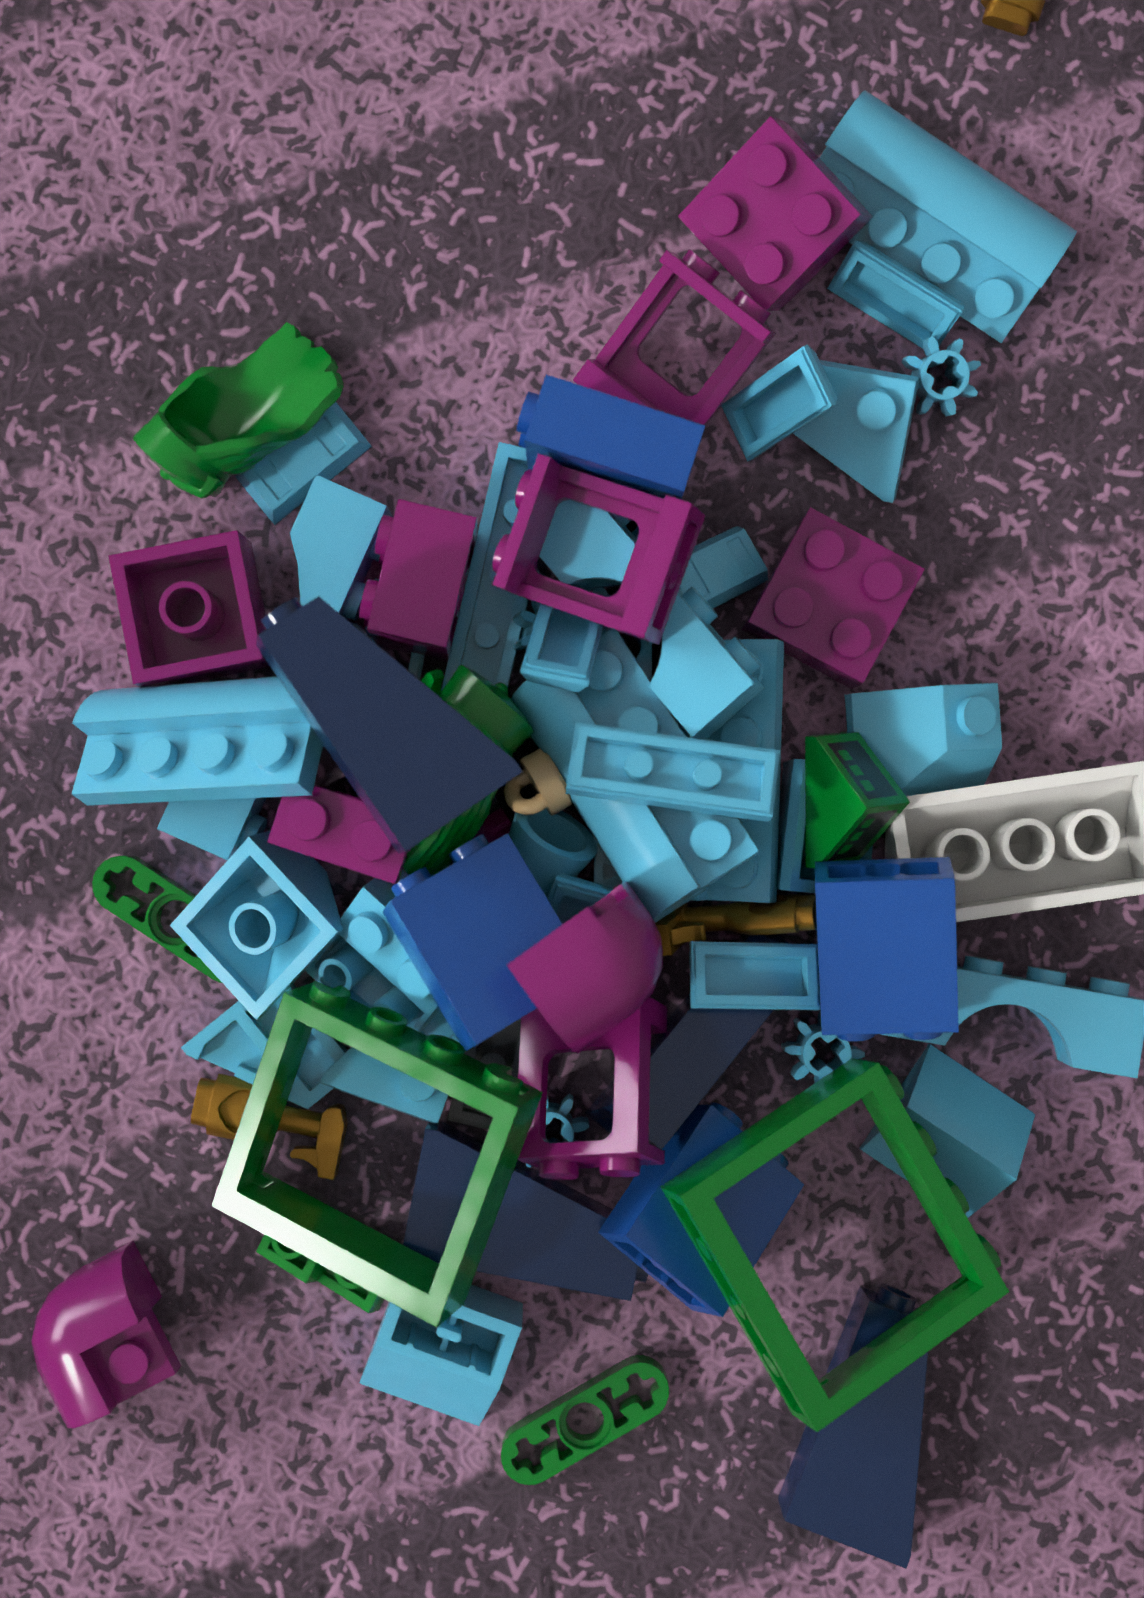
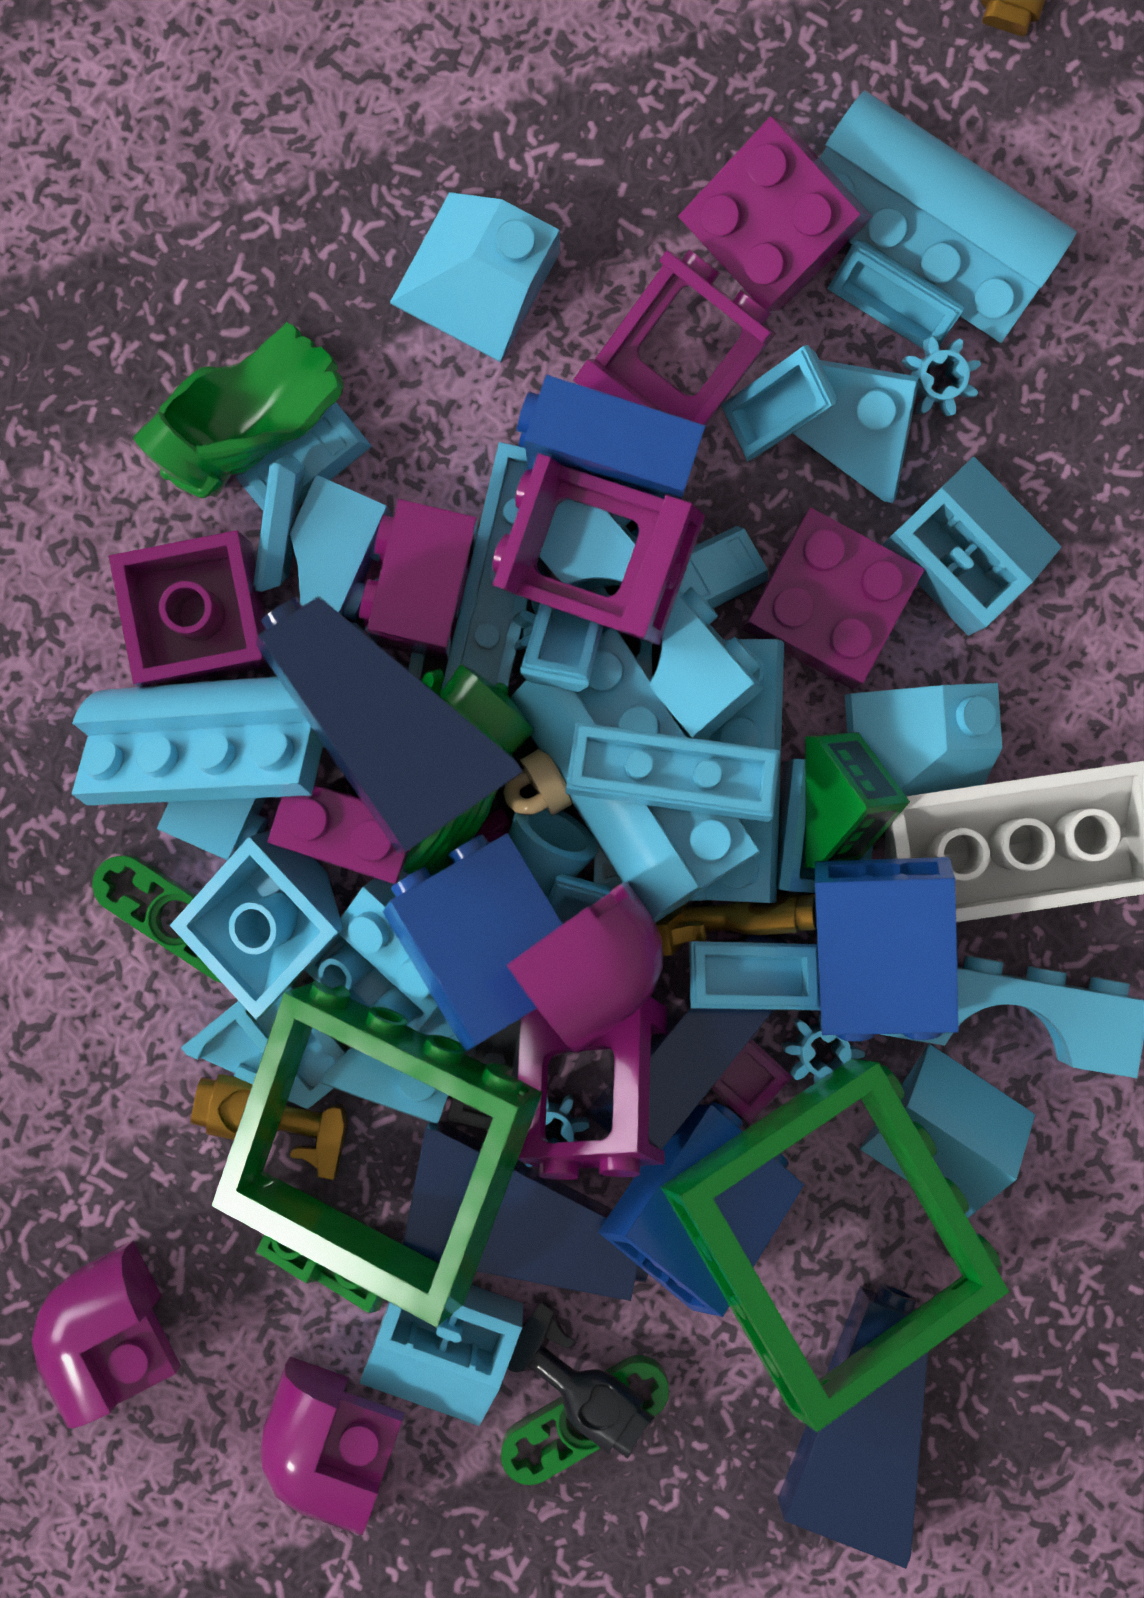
(278, 518): none -> medium azure tile
(326, 1446): none -> magenta brick
(479, 271): none -> medium azure slope
(592, 1398): none -> black piece
(751, 1081): none -> magenta tile
(974, 547): none -> medium azure slope

